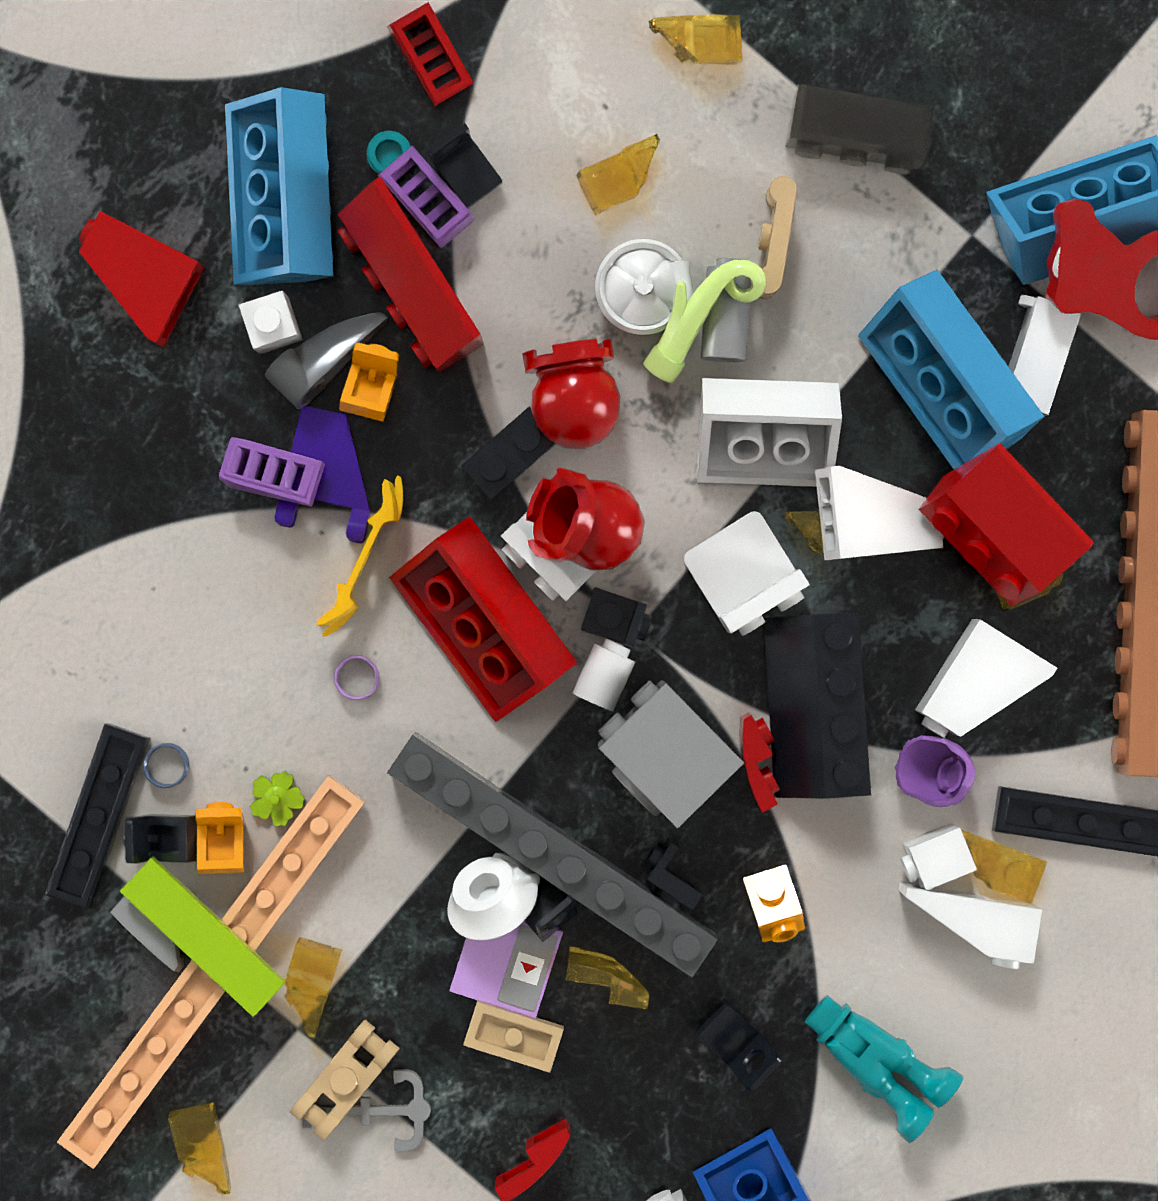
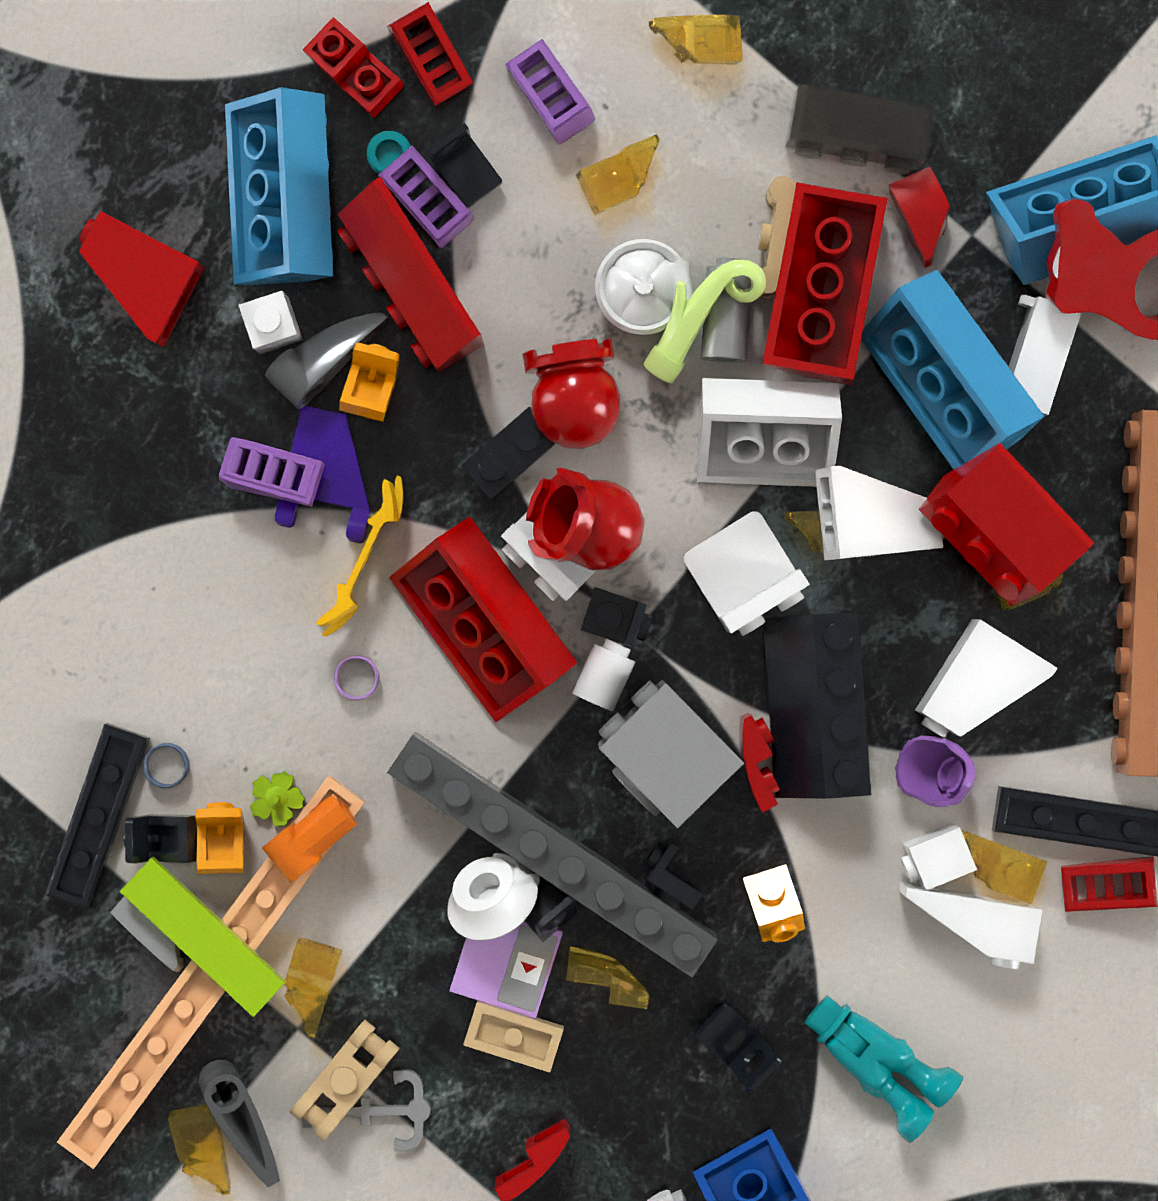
(238, 1118): none -> dark grey piece
(303, 843): none -> orange piece
(353, 67): none -> red slope
(567, 115): none -> medium lavender slope
(824, 283): none -> red slope
(923, 211): none -> red slope
(1146, 899): none -> red slope

